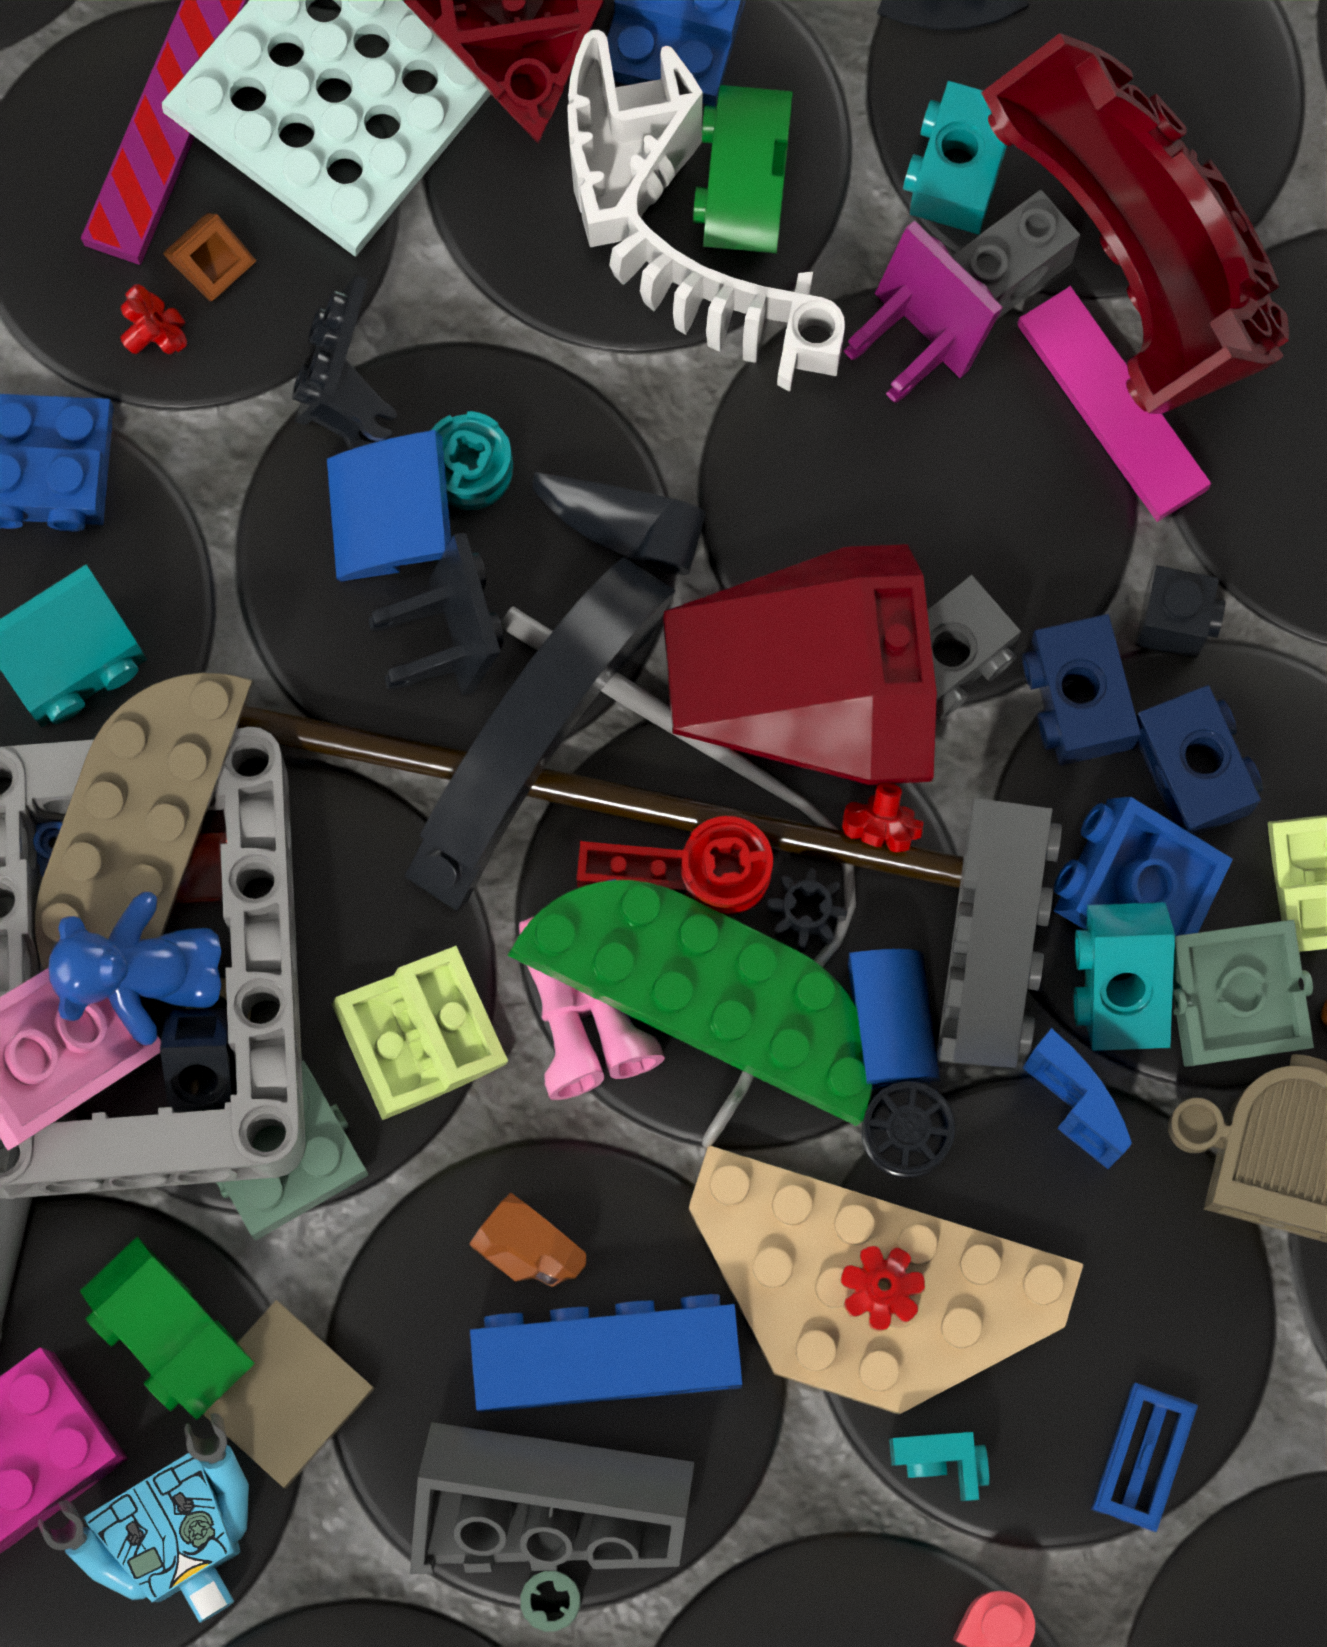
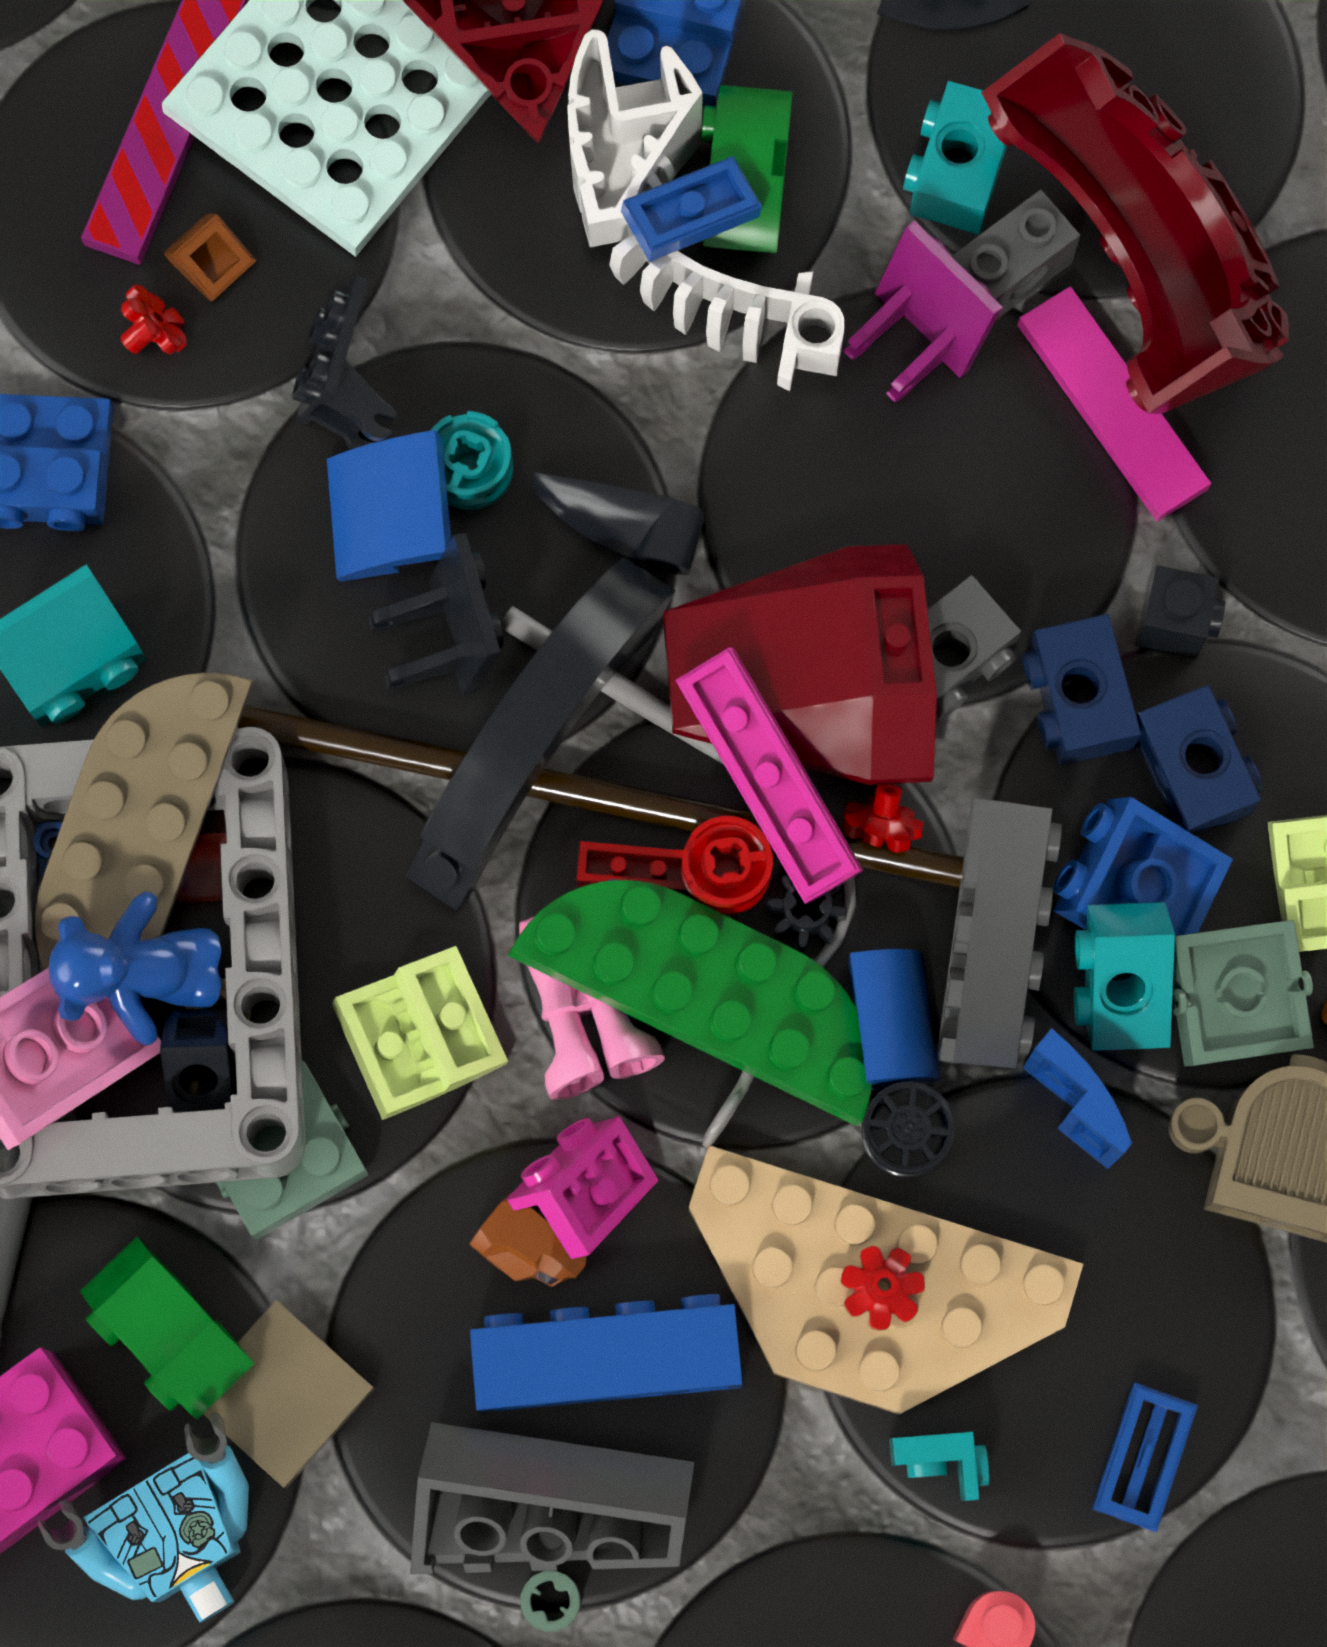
(586, 1183): none -> dark pink bracket
(691, 208): none -> blue plate
(769, 775): none -> dark pink tile

